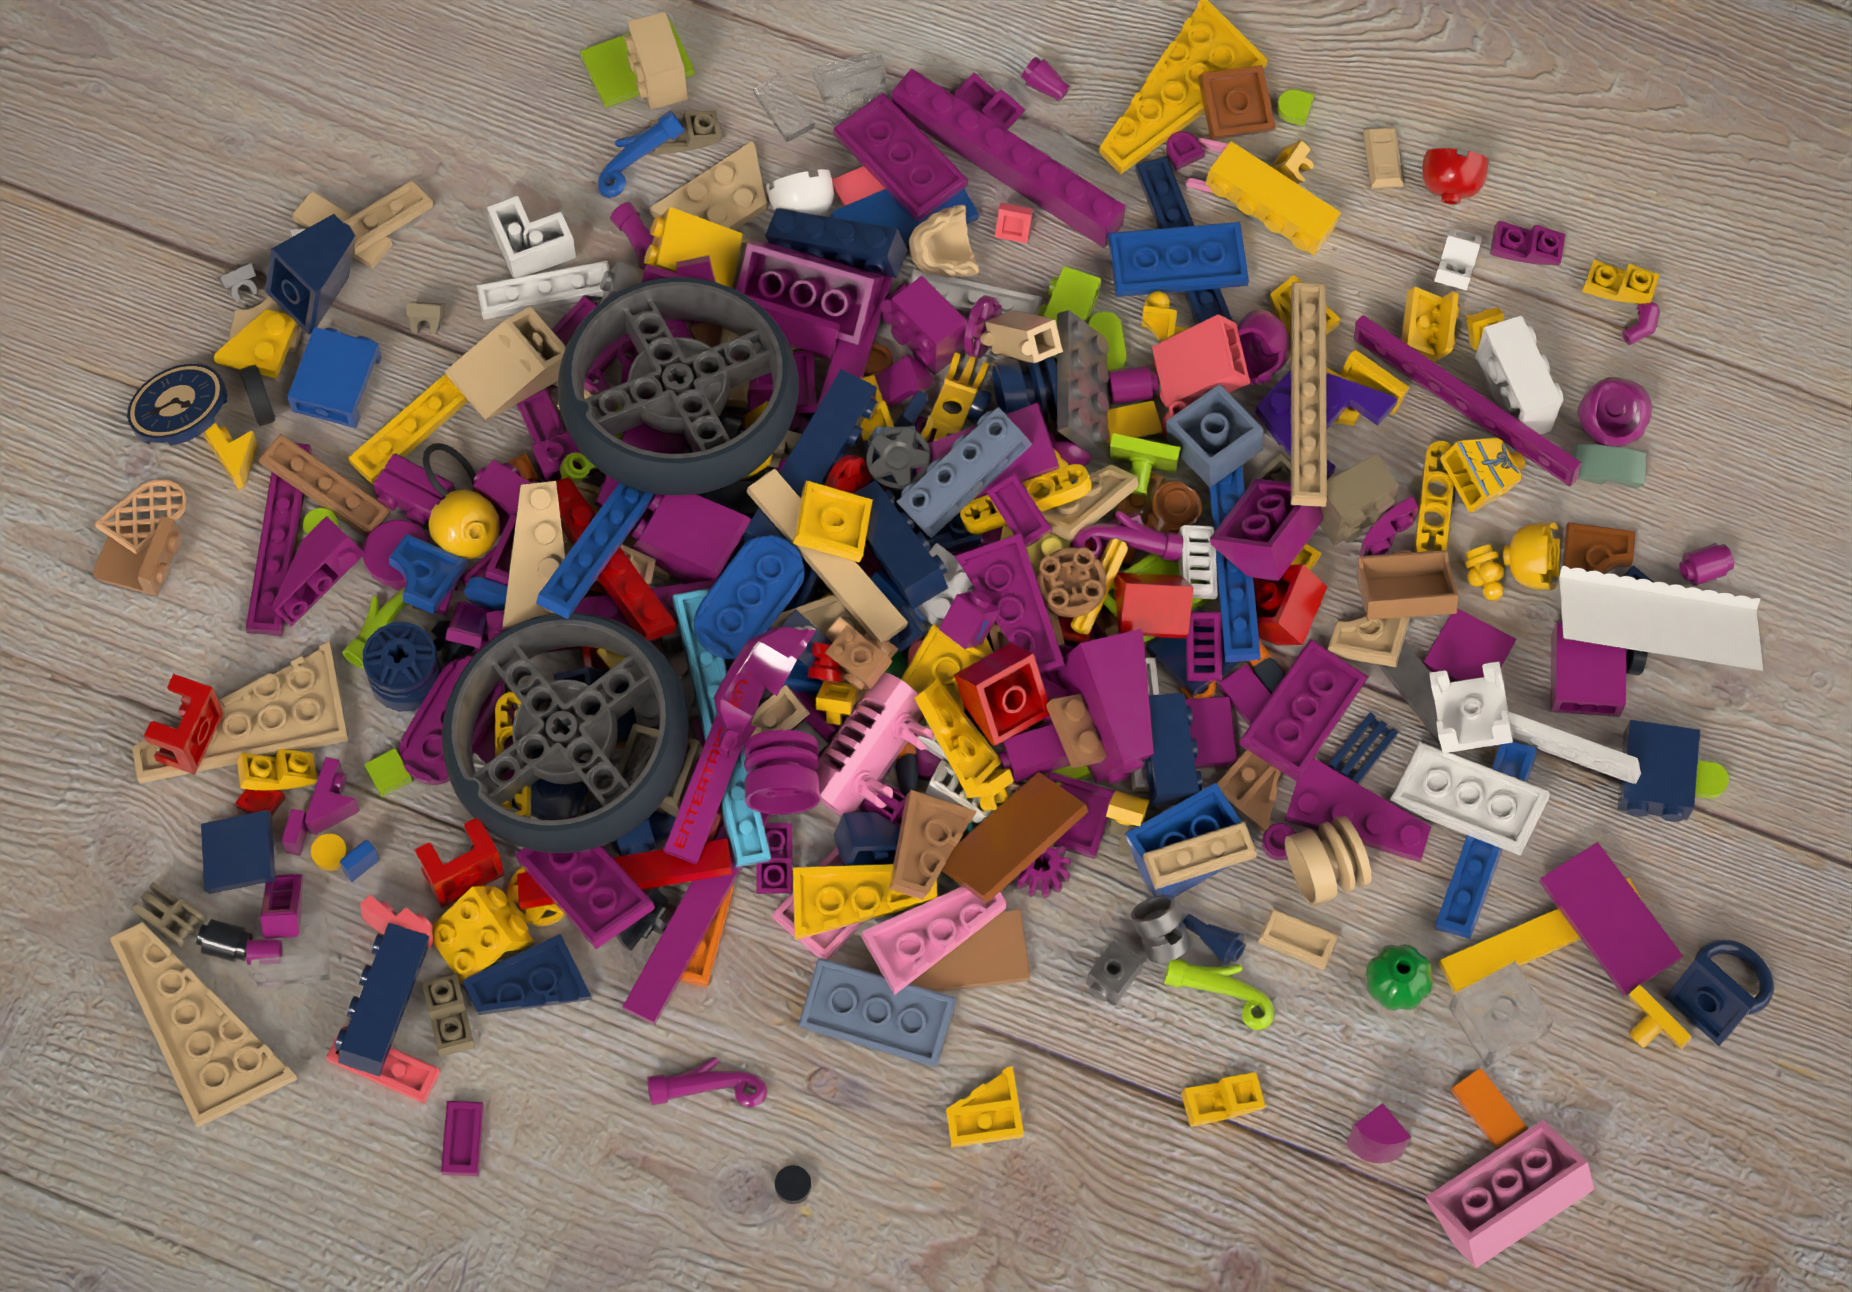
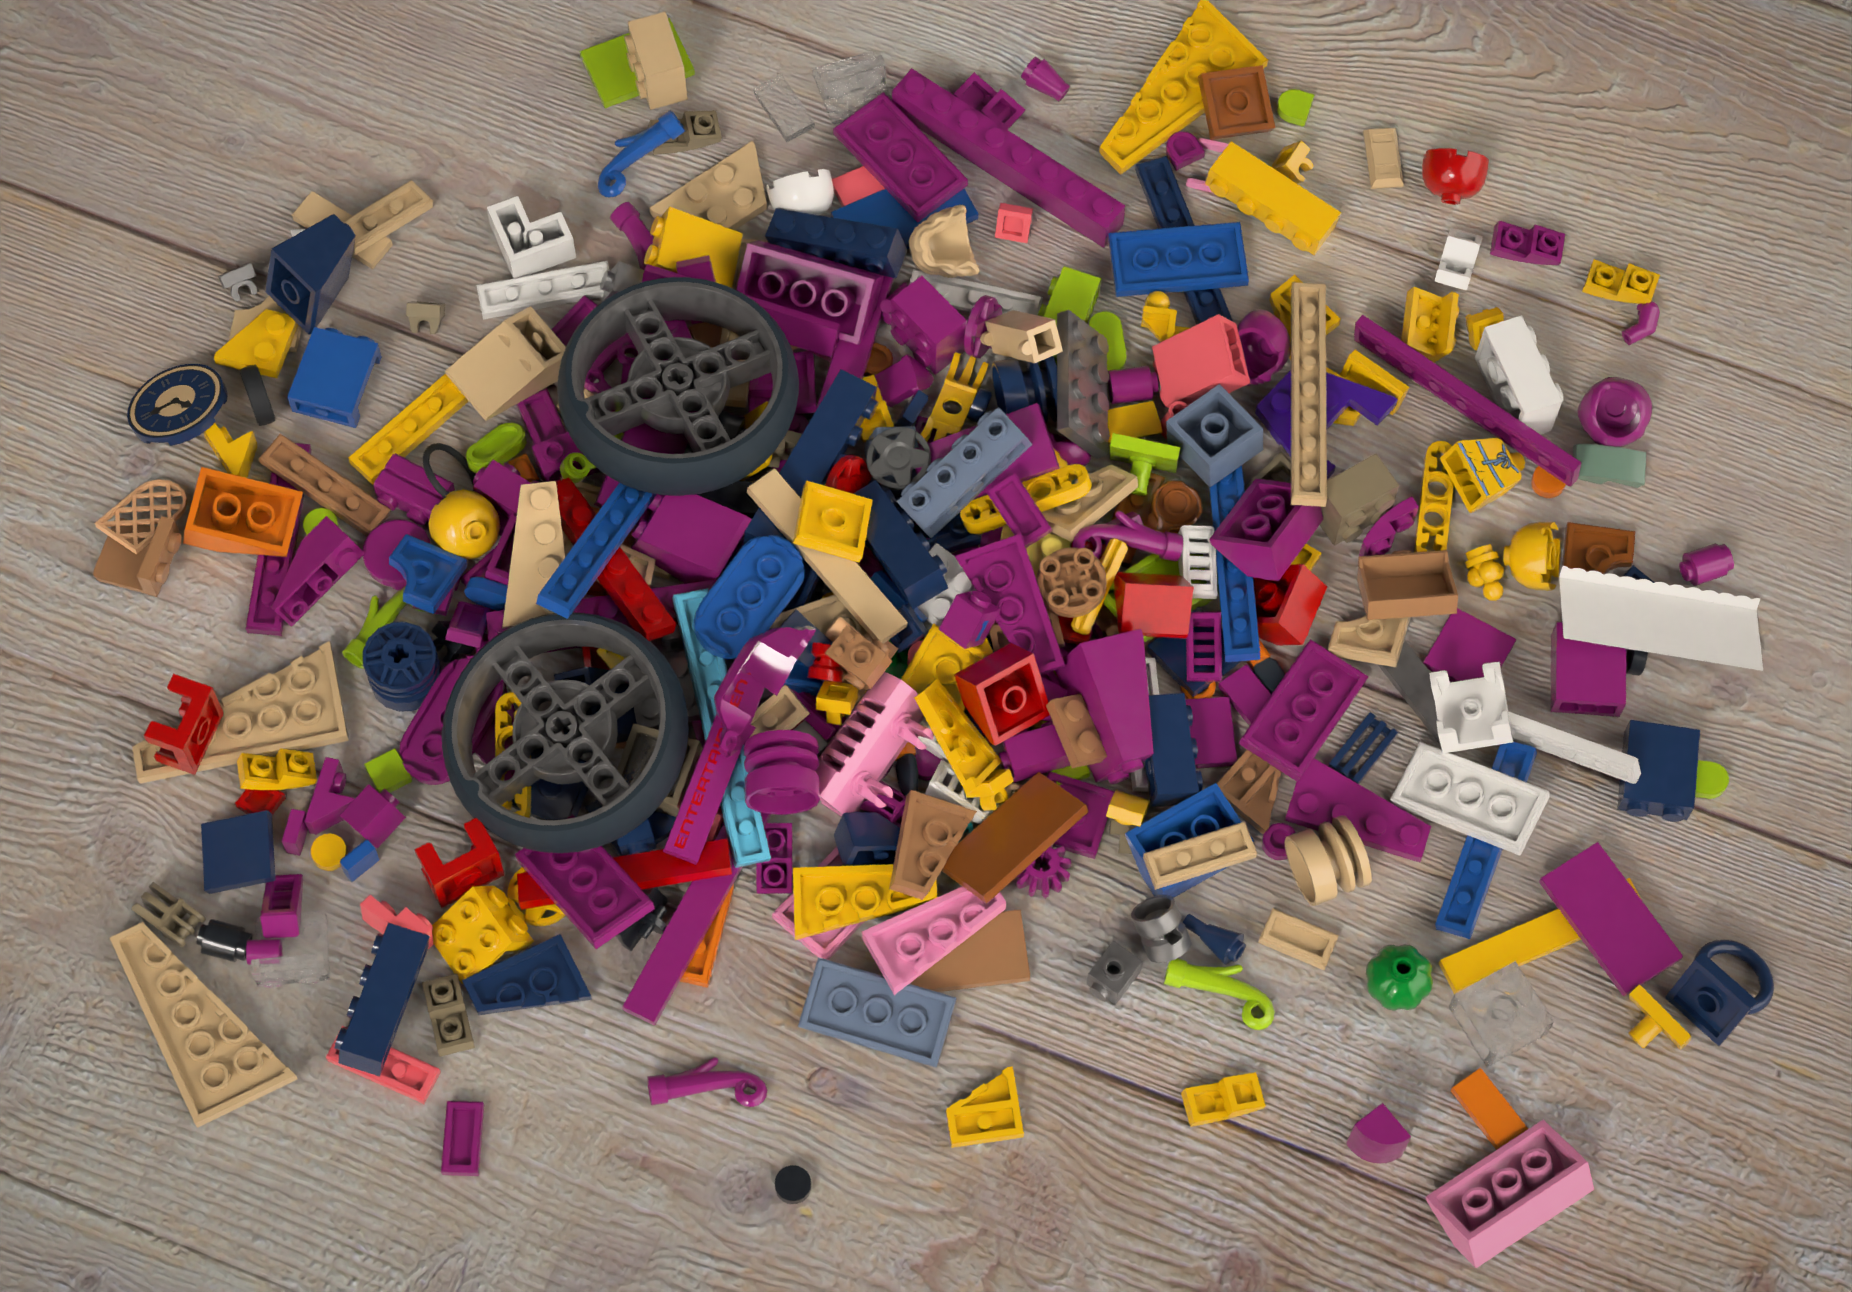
(241, 515): none -> orange slope
(374, 815): none -> magenta brick
(497, 445): none -> lime tile
(1546, 484): none -> orange tile

